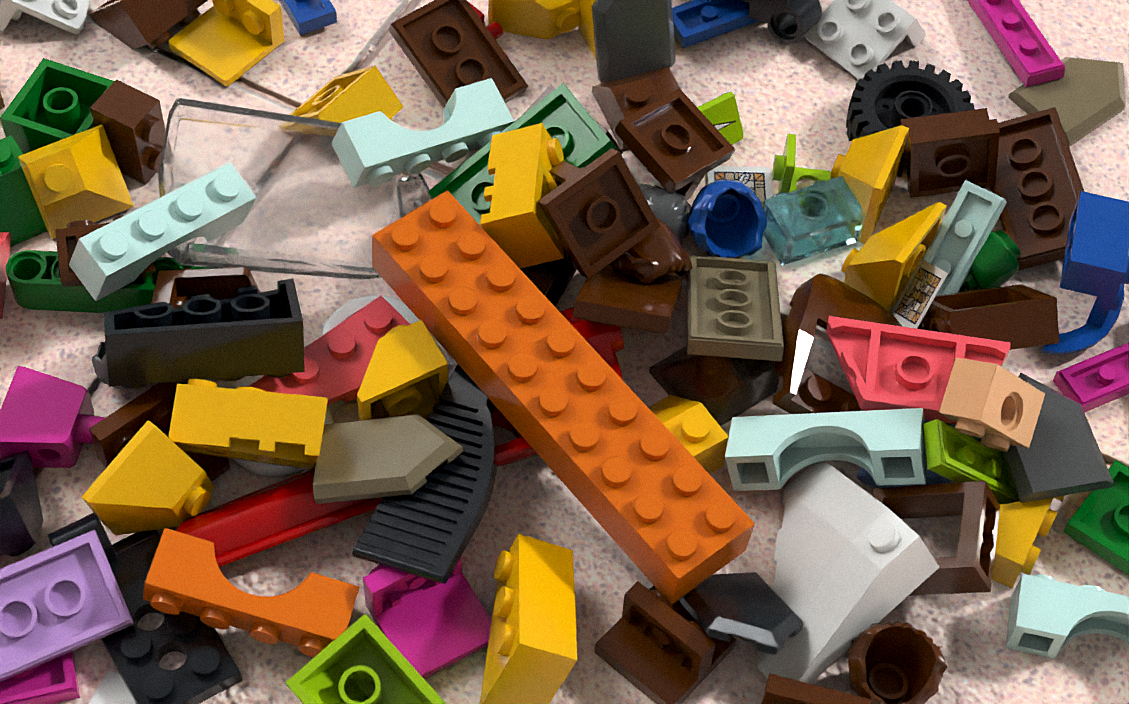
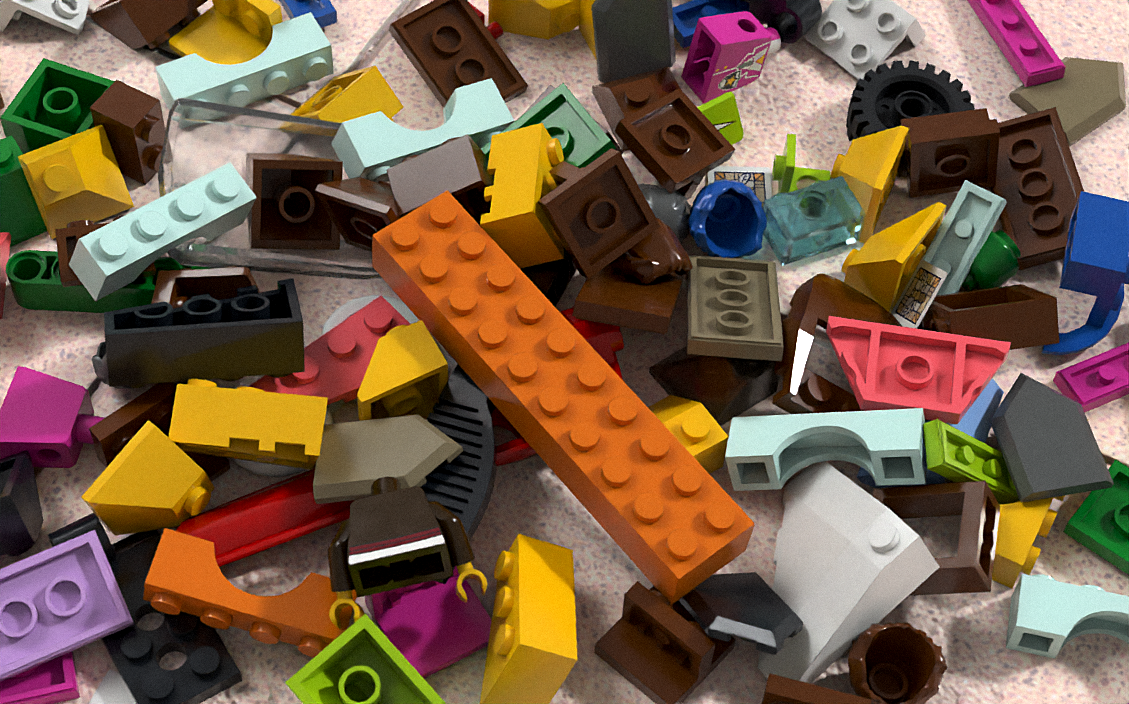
(286, 206): none -> reddish brown slope
(293, 58): none -> light aqua arch
(358, 208): none -> reddish brown slope
(396, 543): none -> dark brown torso
(453, 167): none -> brick
(727, 53): none -> dark pink torso
(991, 404): light nougat brick -> none

